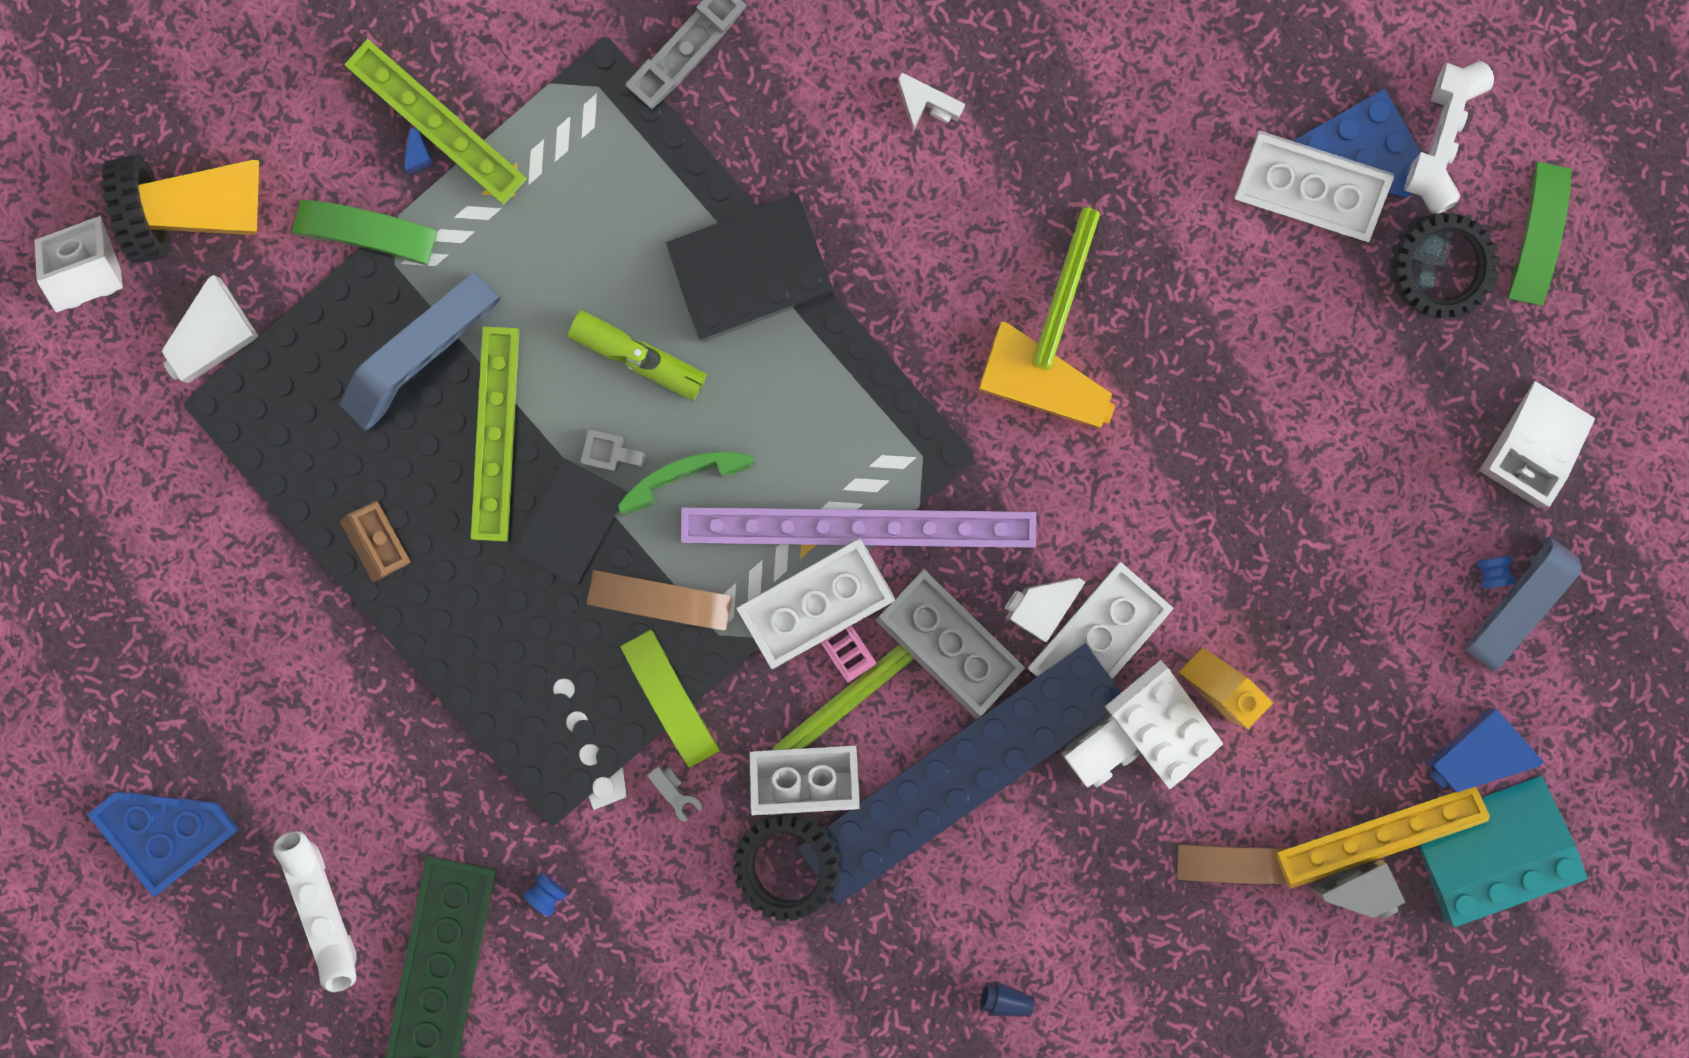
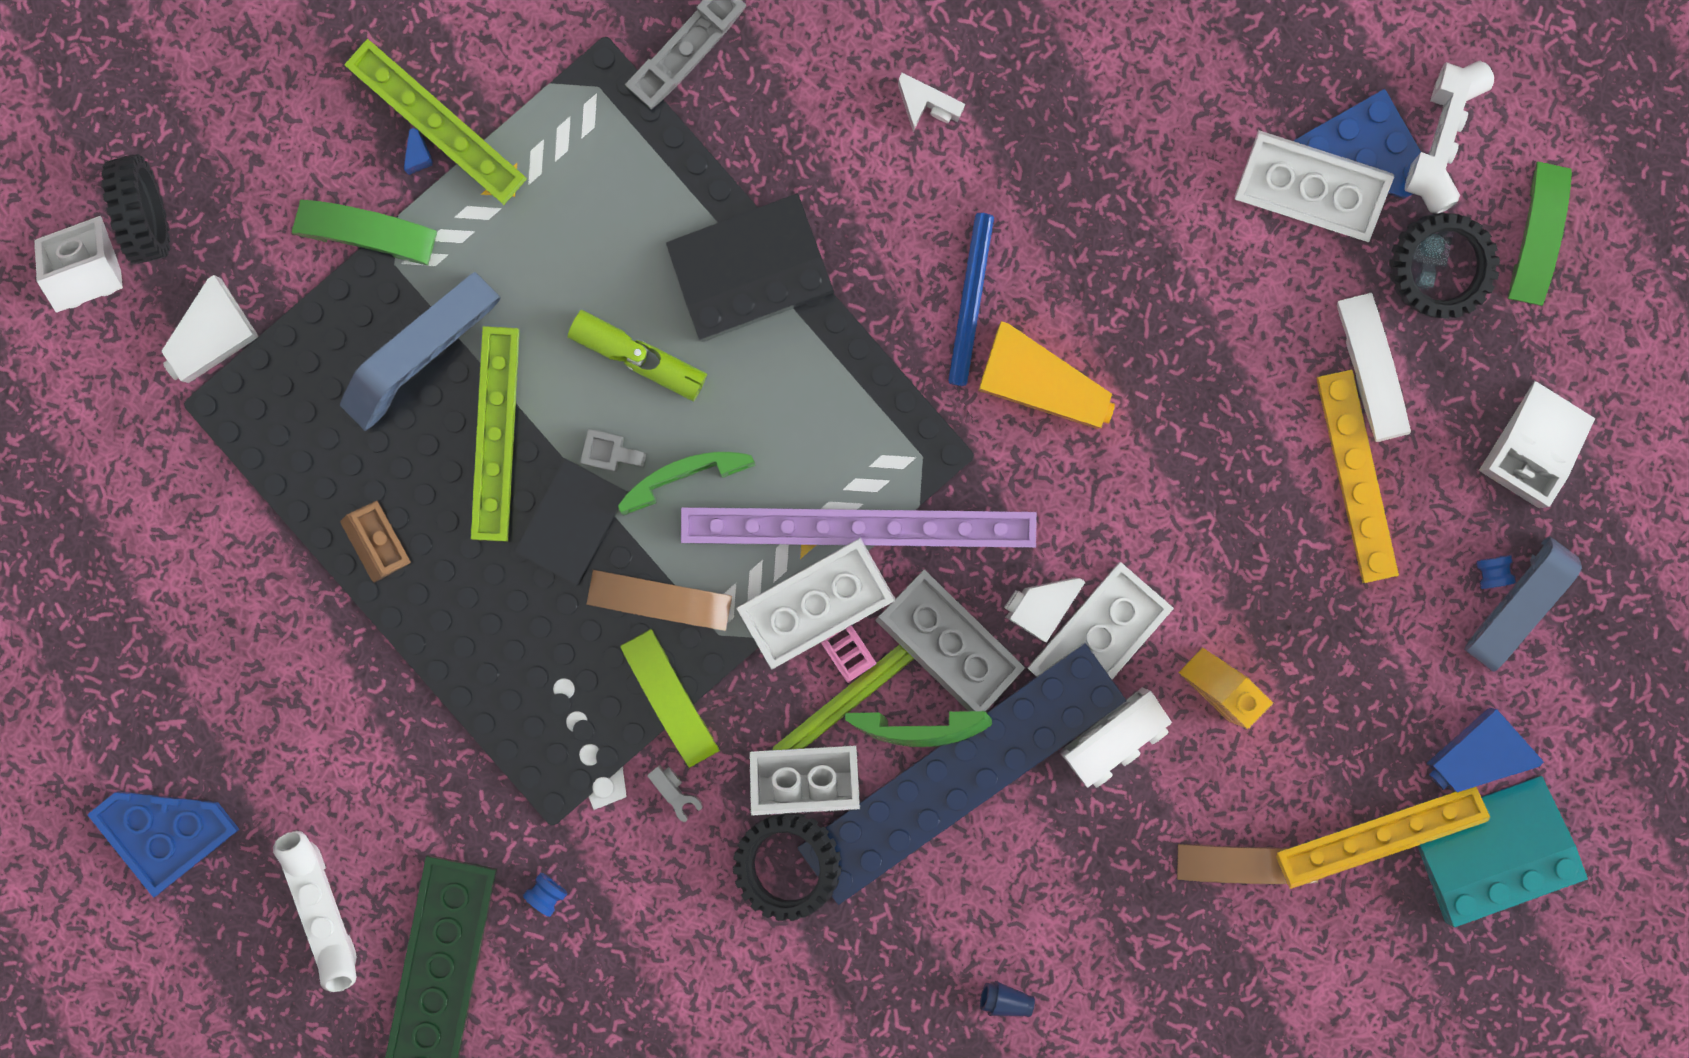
(205, 200): yellow slope -> none
(961, 726): none -> bright green slope
(971, 299): none -> blue axle
(1066, 288): lime axle -> none
(1164, 724): white plate -> none
(1357, 476): none -> yellow plate
(1362, 889): light grey slope -> none
(1373, 367): none -> white slope

